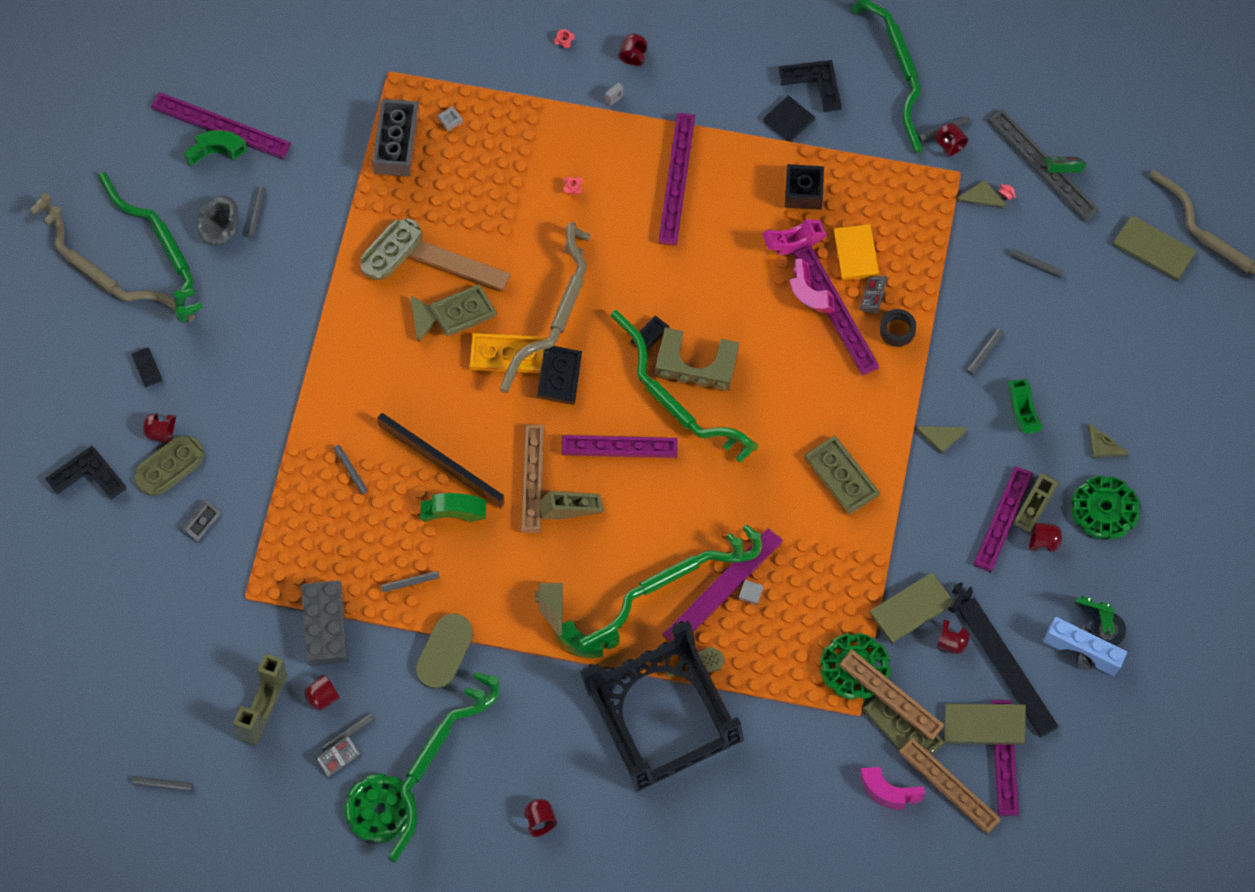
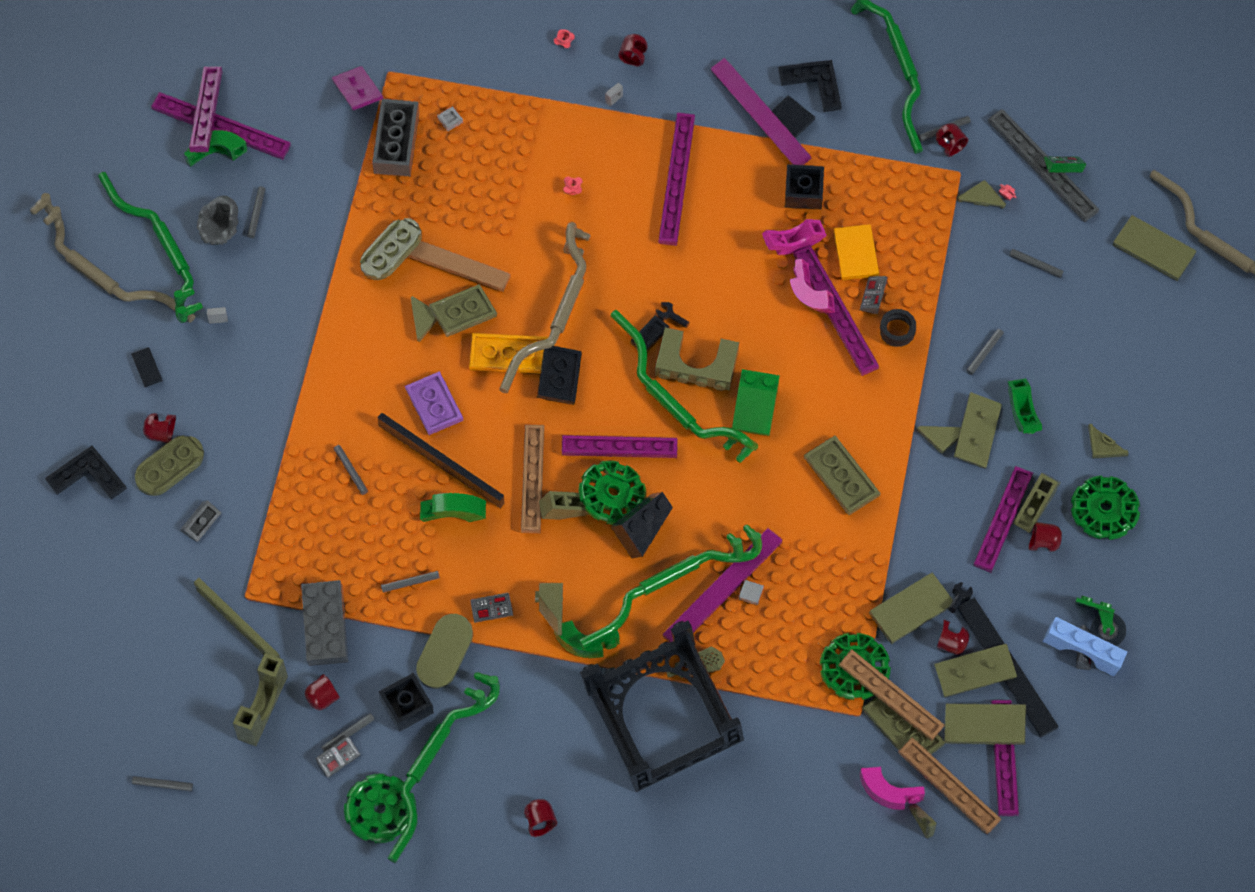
(205, 109): none -> magenta tile
(217, 315): none -> light grey tile
(234, 618): none -> olive tile
(357, 88): none -> magenta piece
(406, 702): none -> black brick
(434, 403): none -> medium lavender tile
(491, 607): none -> slope
(601, 494): none -> green plate
(642, 524): none -> black wedge
(671, 315): none -> black bar
(755, 402): none -> green slope
(760, 113): none -> magenta tile
(924, 821): none -> olive tile
(975, 670): none -> olive piece
(977, 430): none -> olive piece

